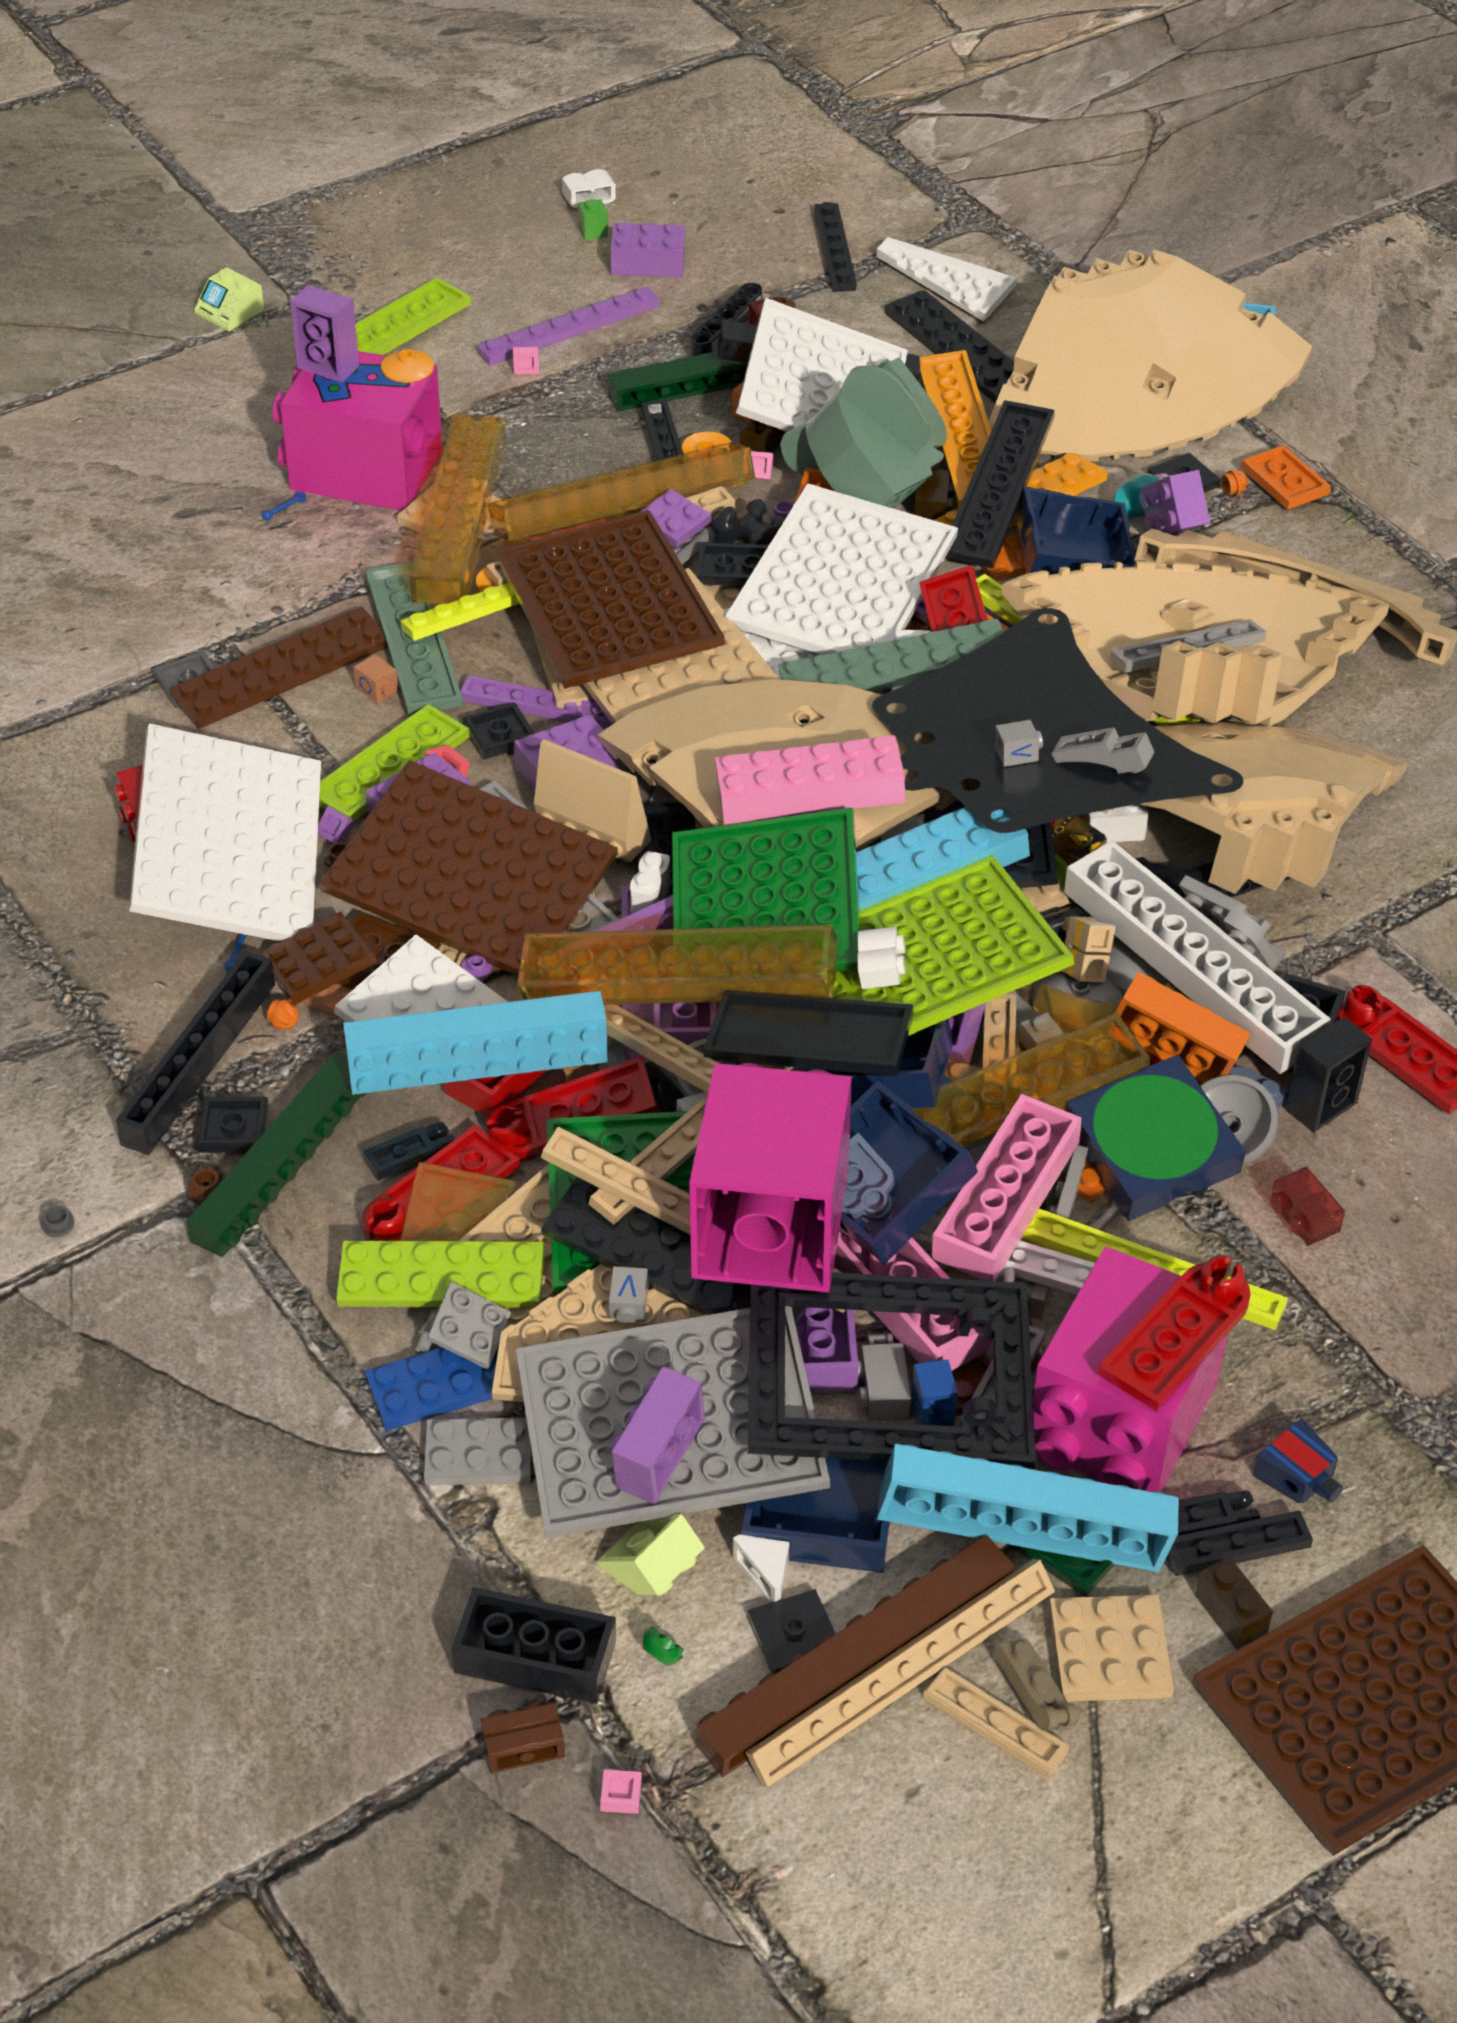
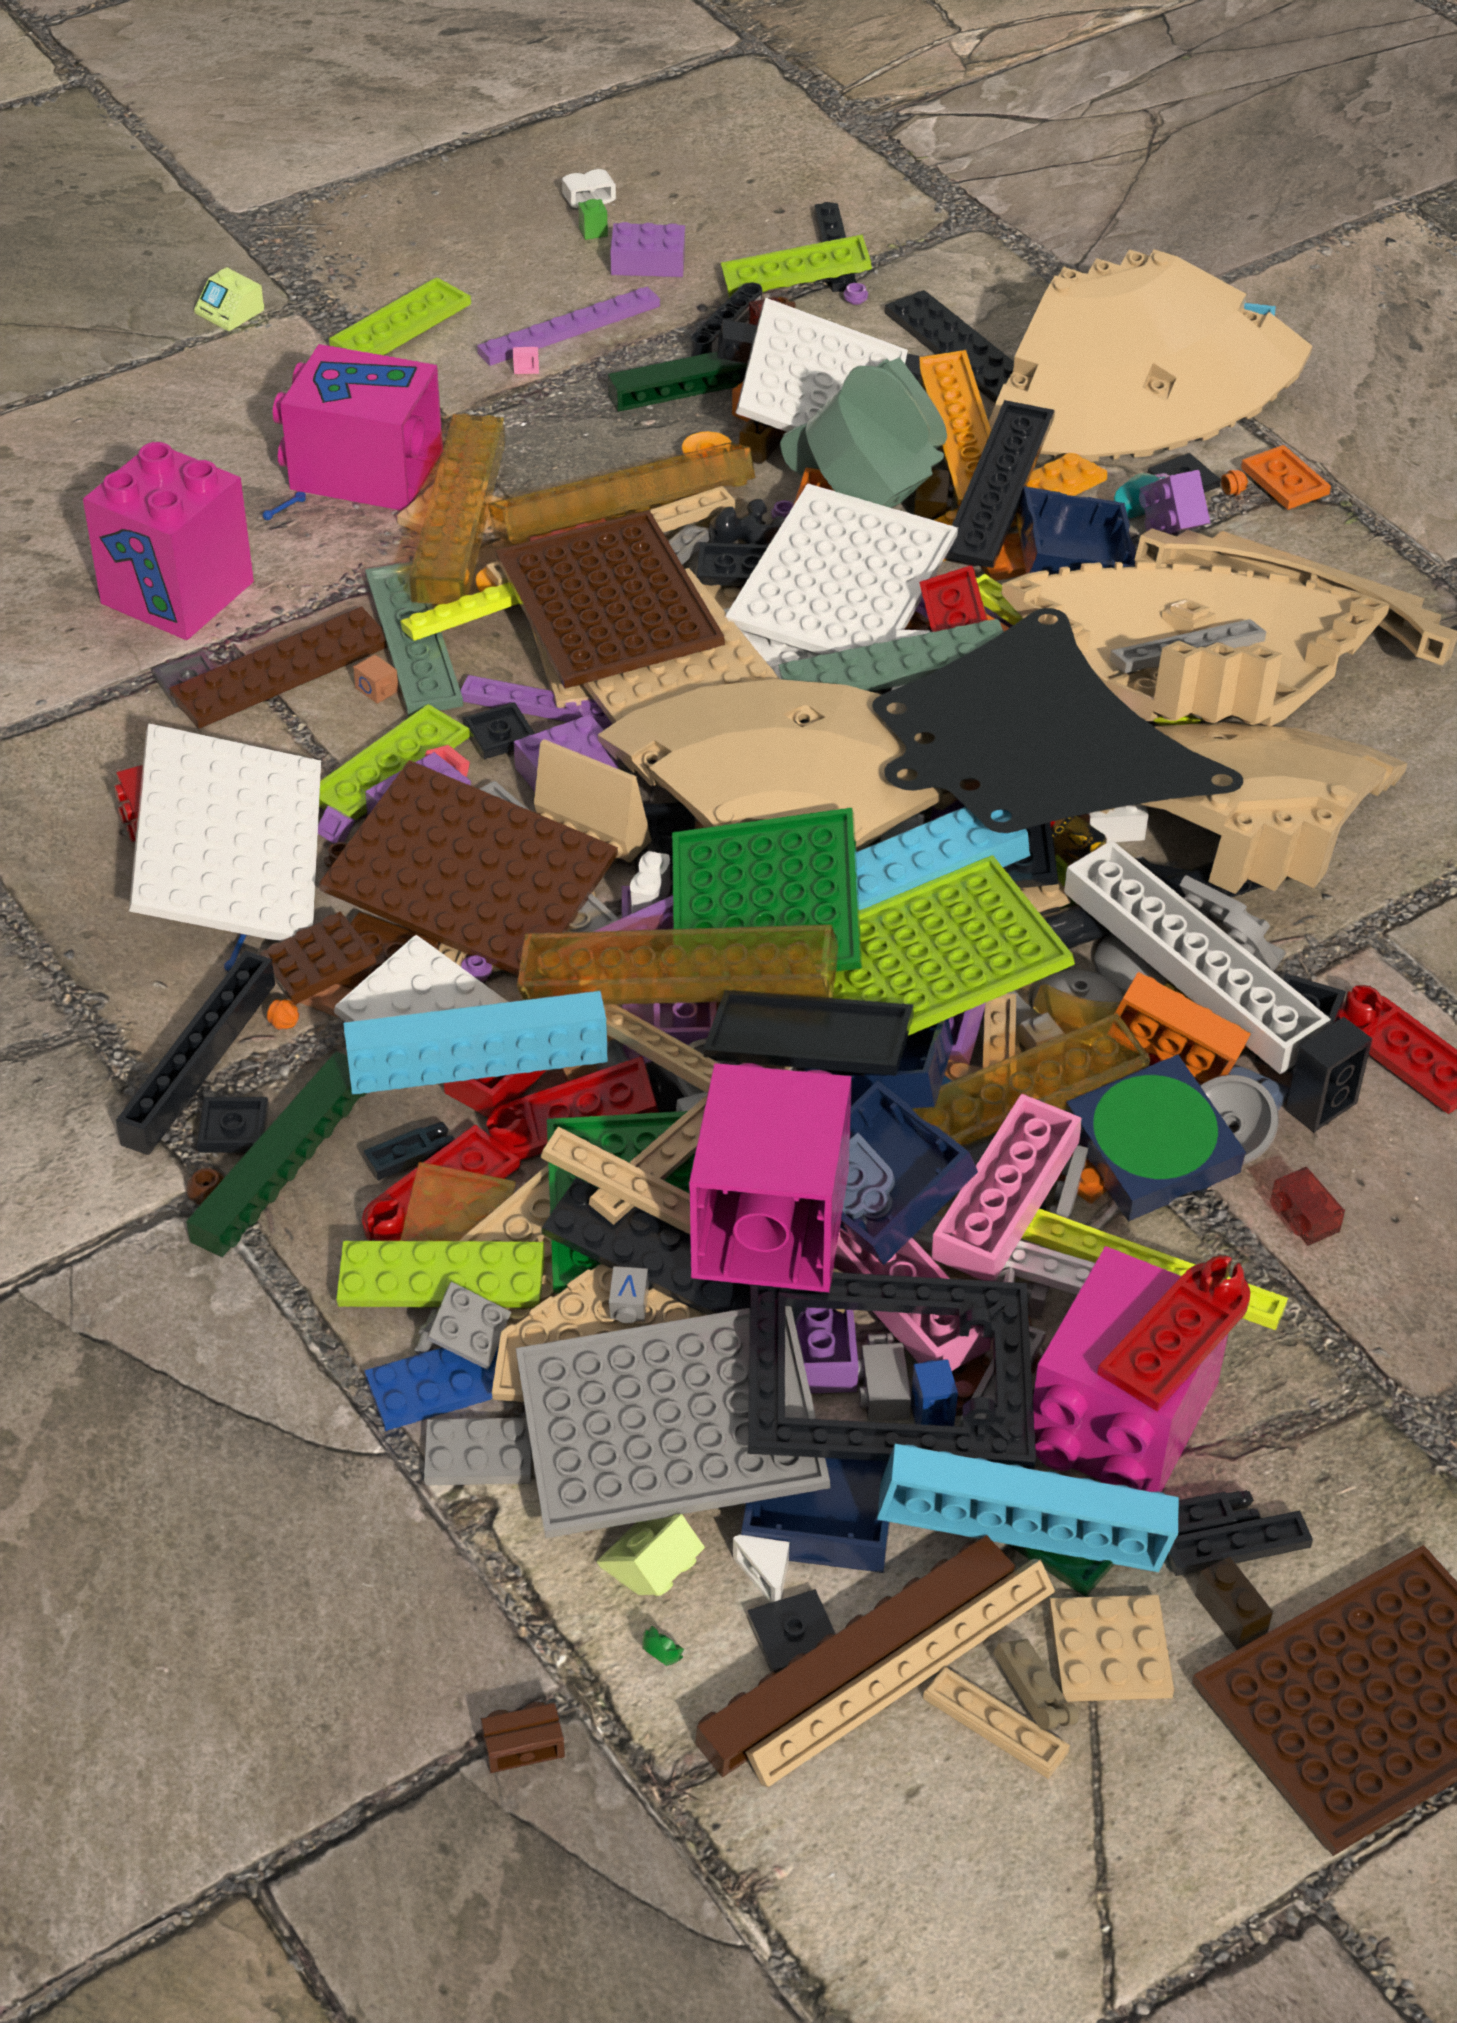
(57, 1221): dark grey plate -> none
(169, 539): none -> dark pink brick
(324, 333): medium lavender brick -> none
(407, 366): light orange dish -> none
(534, 1645): black brick -> none
(621, 1791): bright pink plate -> none
(657, 1434): medium lavender brick -> none
(661, 429): black plate -> none
(678, 517): medium lavender plate -> none
(762, 465): bright pink plate -> none
(798, 264): none -> lime plate
(810, 779): bright pink brick -> none
(856, 293): none -> medium lavender plate
(880, 957): white brick -> none
(960, 282): white wing -> none
(1018, 743): light grey brick -> none
(1088, 942): tan hips -> none
(1106, 748): light grey slope -> none
(1299, 1465): dark blue torso -> none

